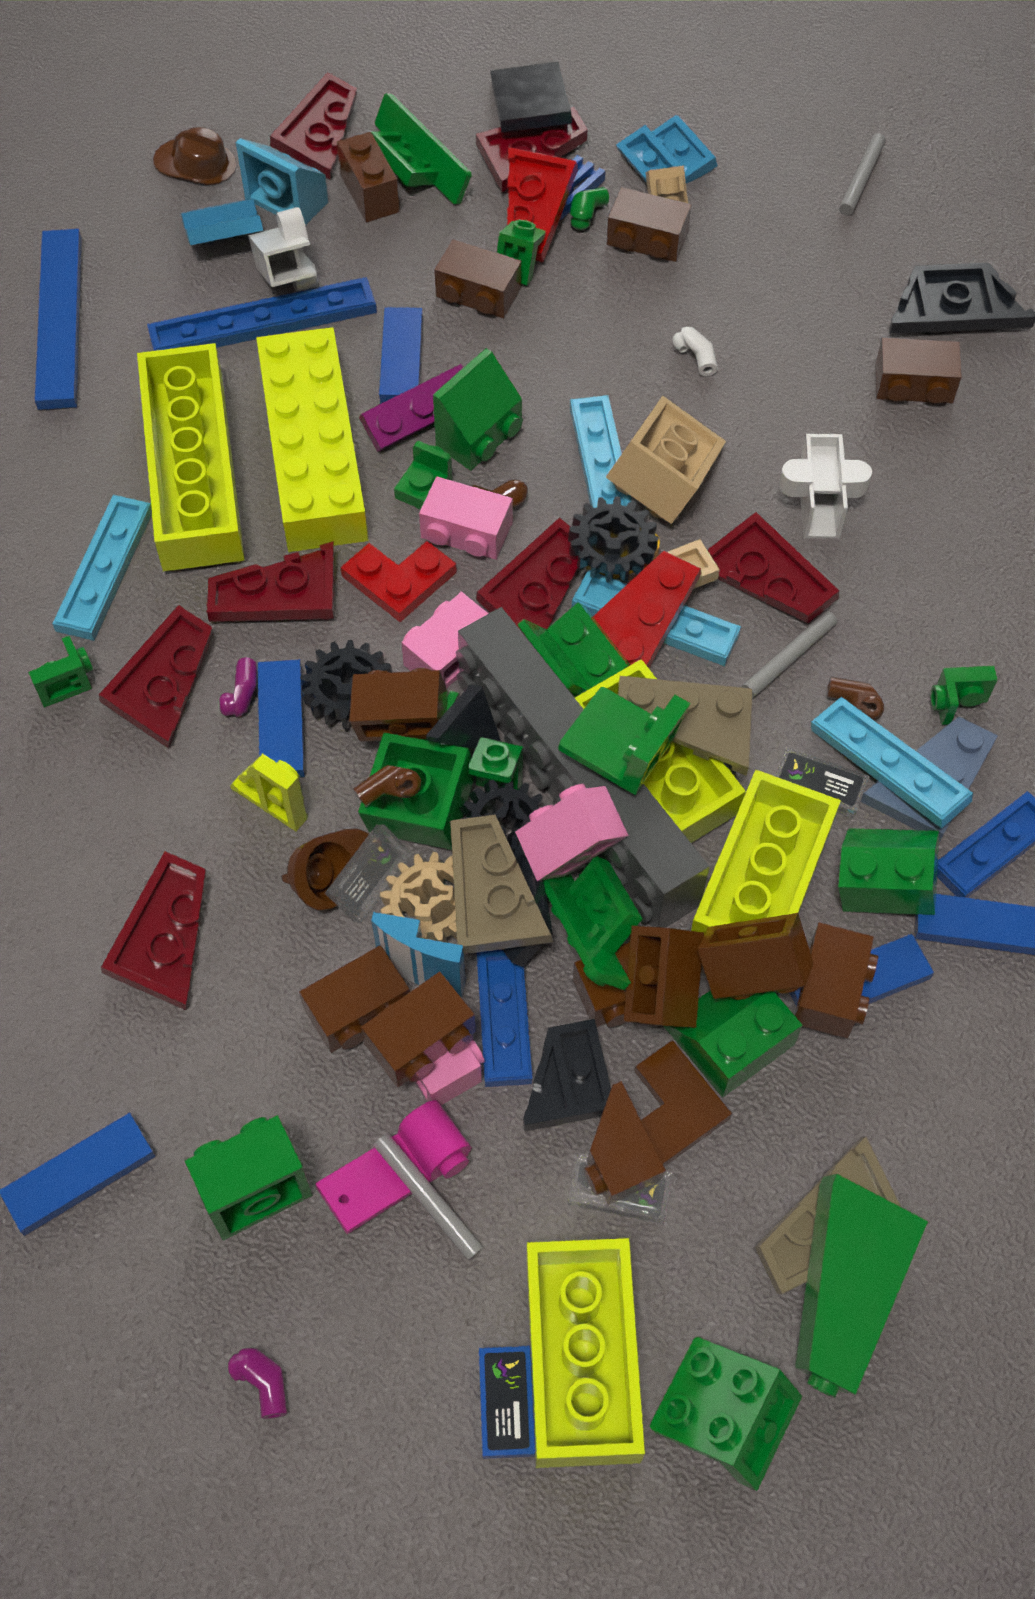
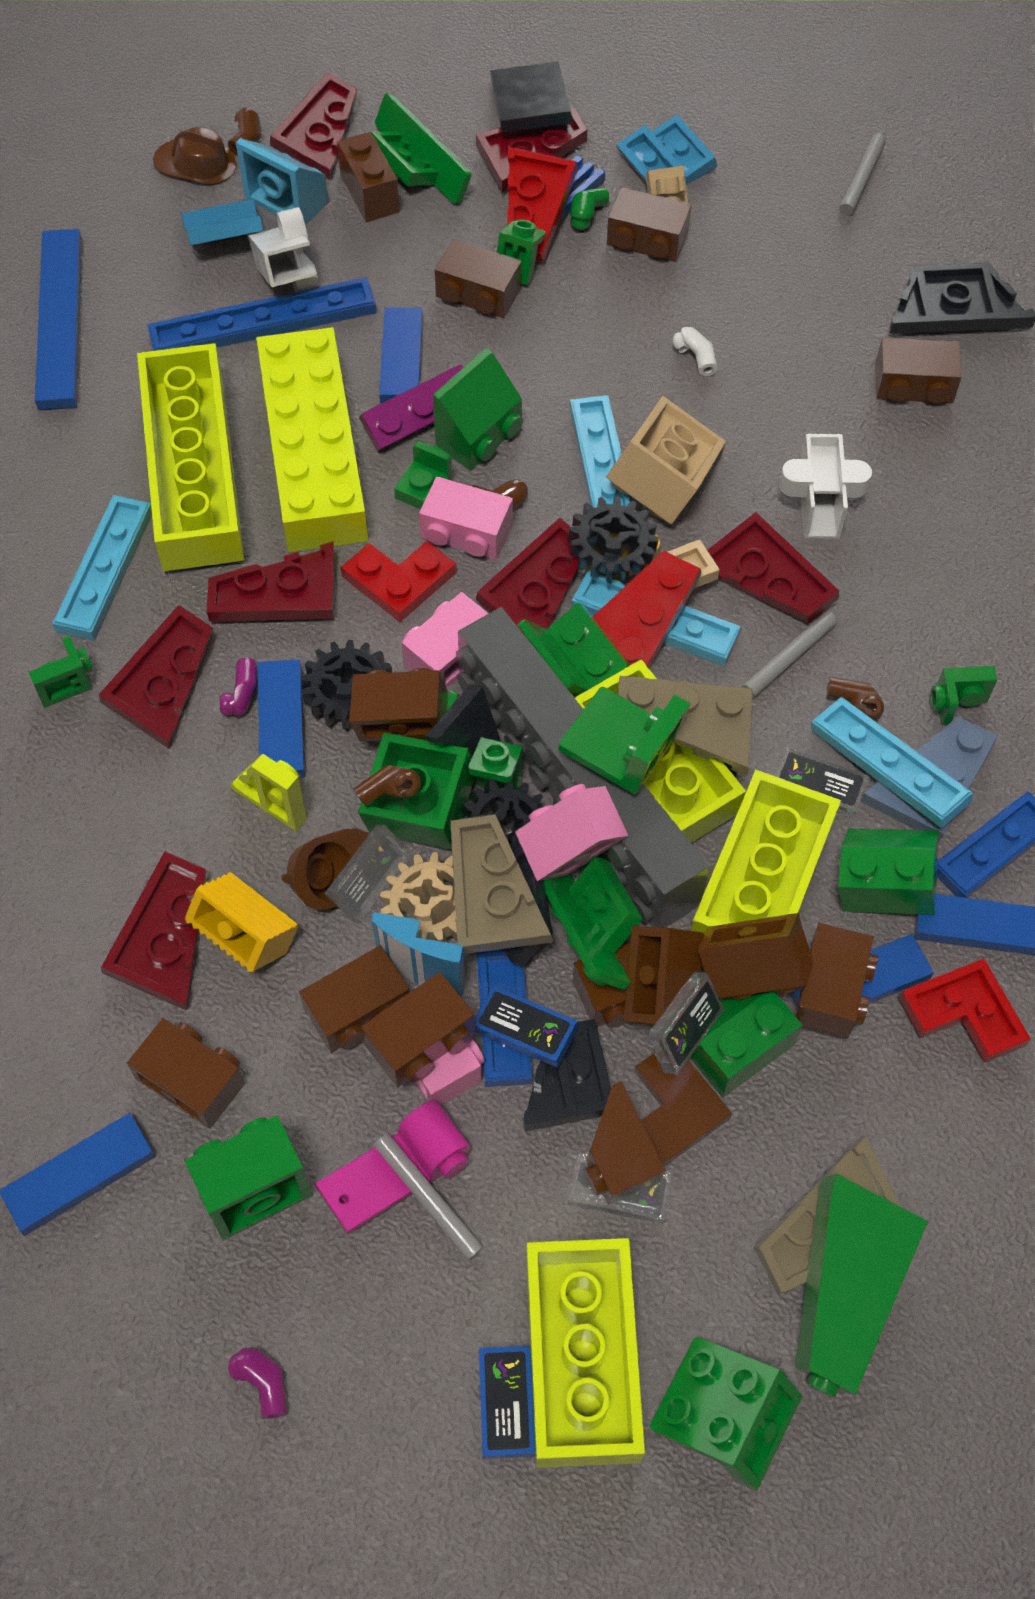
(187, 1071): none -> reddish brown brick
(241, 922): none -> yellow brick
(249, 128): none -> reddish brown arm
(525, 1026): none -> tile
(685, 1023): none -> tile
(969, 997): none -> red plate

